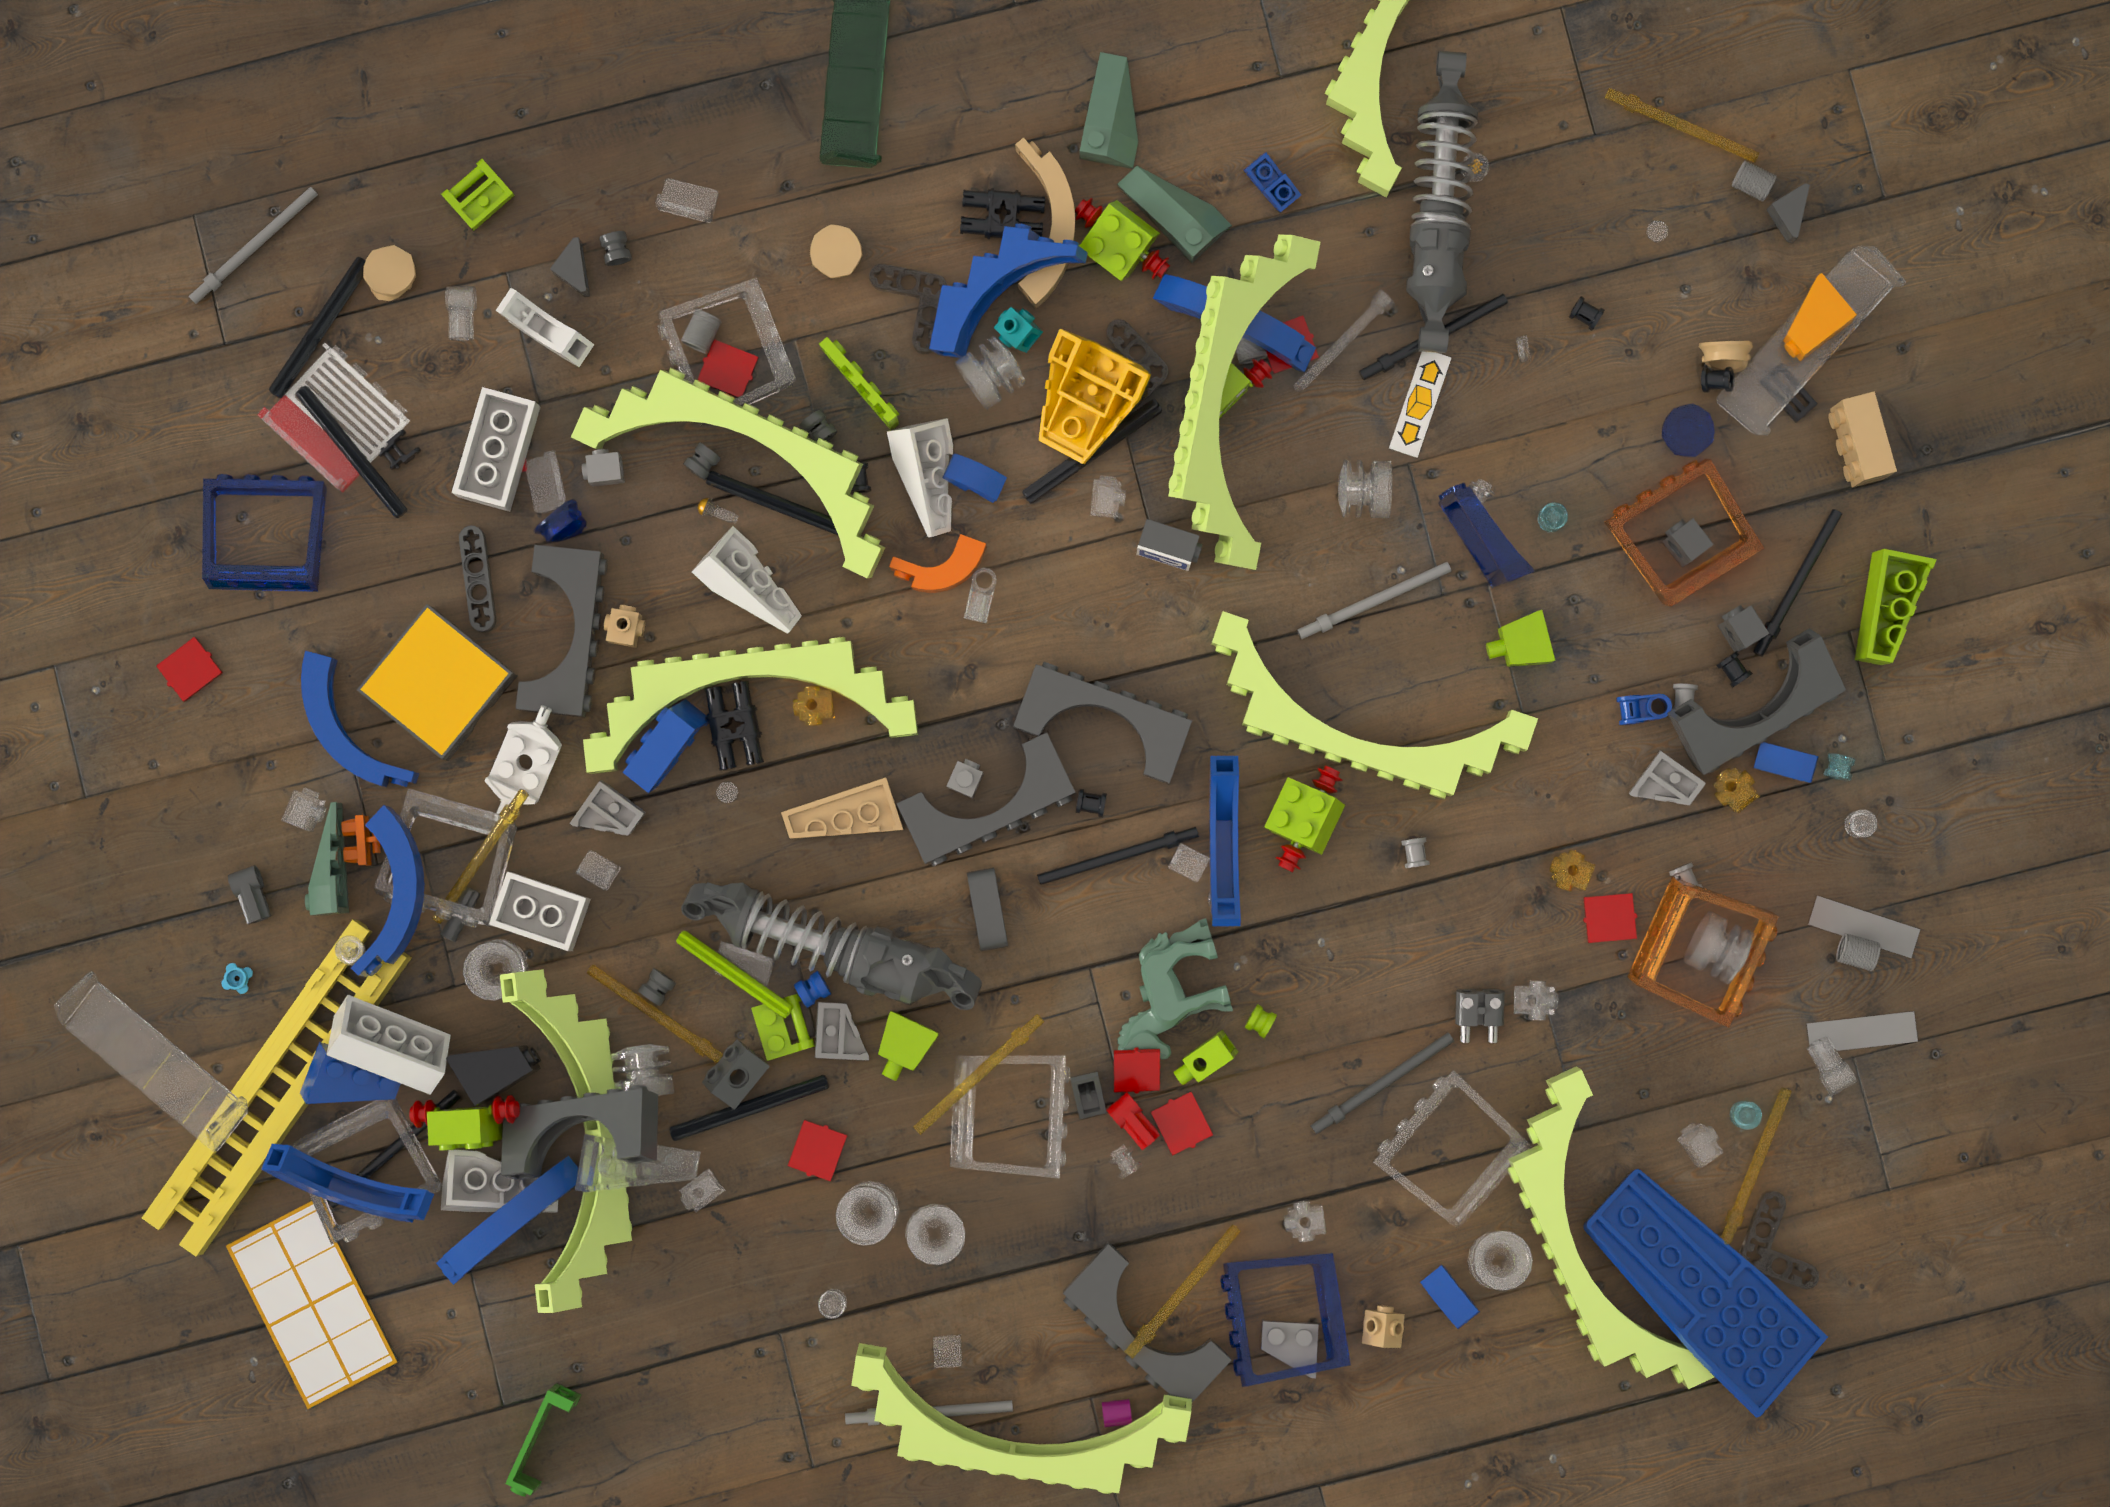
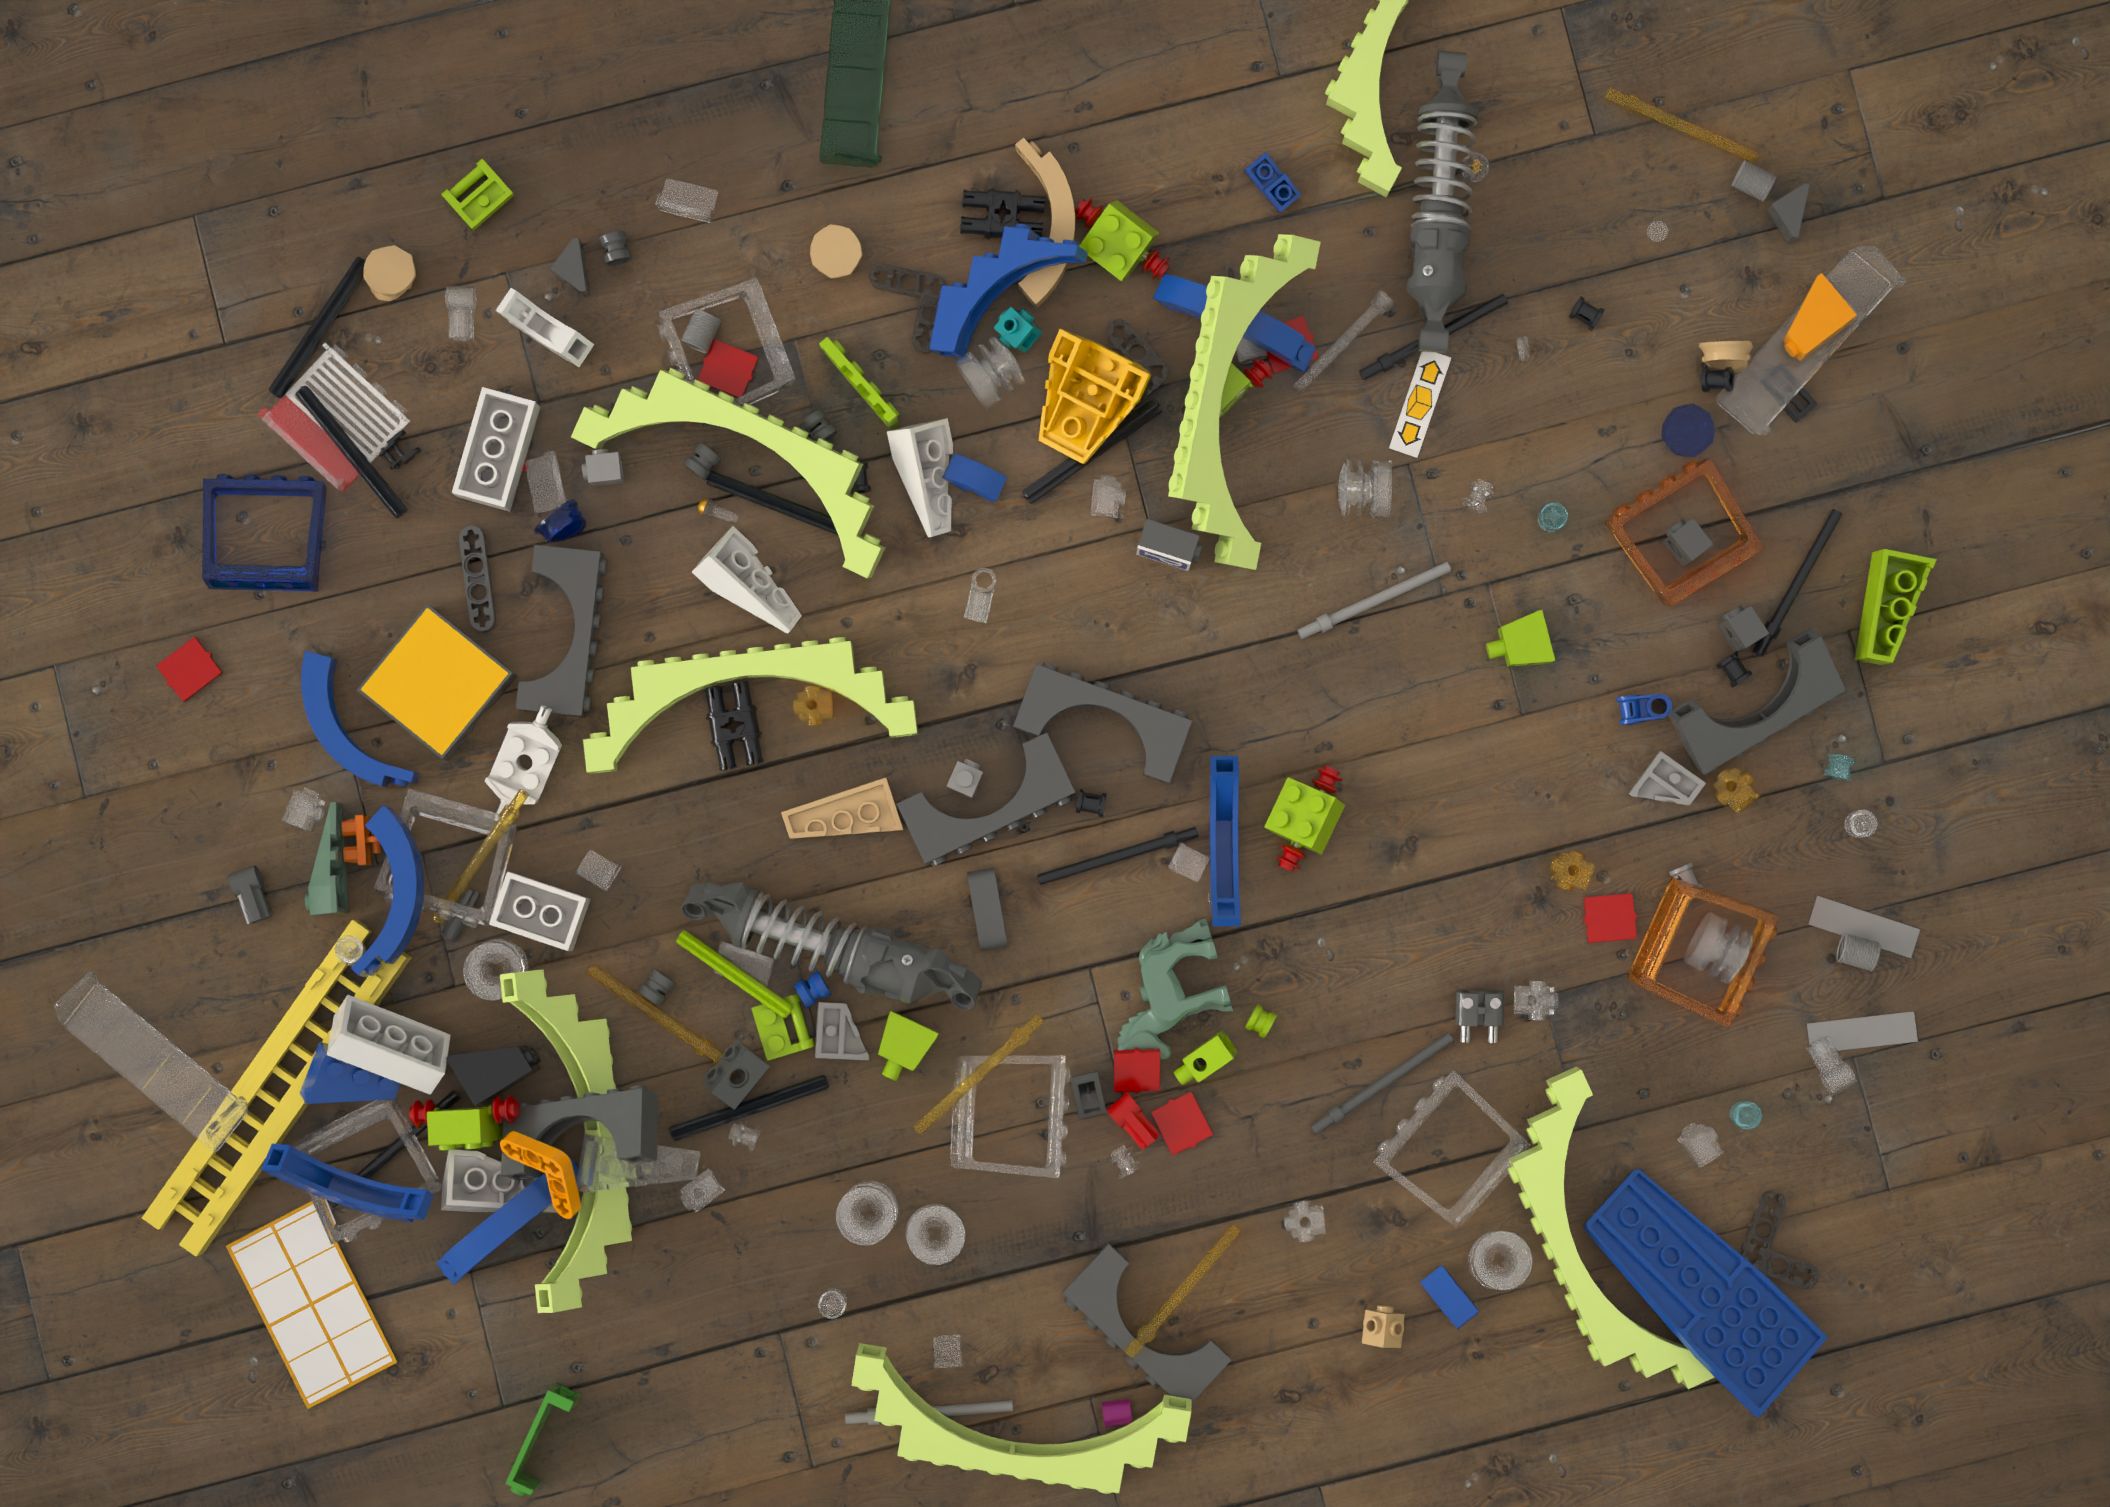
(213, 281): light grey bar -> none
(229, 981): medium azure plate -> none
(553, 1163): none -> light orange beam
(608, 811): light grey wing -> none
(628, 635): tan brick -> none
(643, 1069): clear wheel -> none
(664, 744): blue wedge -> none
(727, 792): clear piece -> none
(741, 1134): none -> clear wheel
(817, 1150): red piece -> none
(946, 576): orange arch -> none
(1110, 120): sand green wedge -> none
(1178, 214): sand green wedge -> none
(1278, 715): yellowish green arch -> none
(1291, 1342): light grey wing -> none
(1329, 1307): clear blue windscreen -> none
(1415, 852): light grey bush -> none
(1482, 537): clear blue windscreen -> none
(1683, 693): light grey bush -> none
(1735, 1218): clear yellow bar -> none
(1786, 762): blue slope -> none
(1862, 439): tan brick -> none

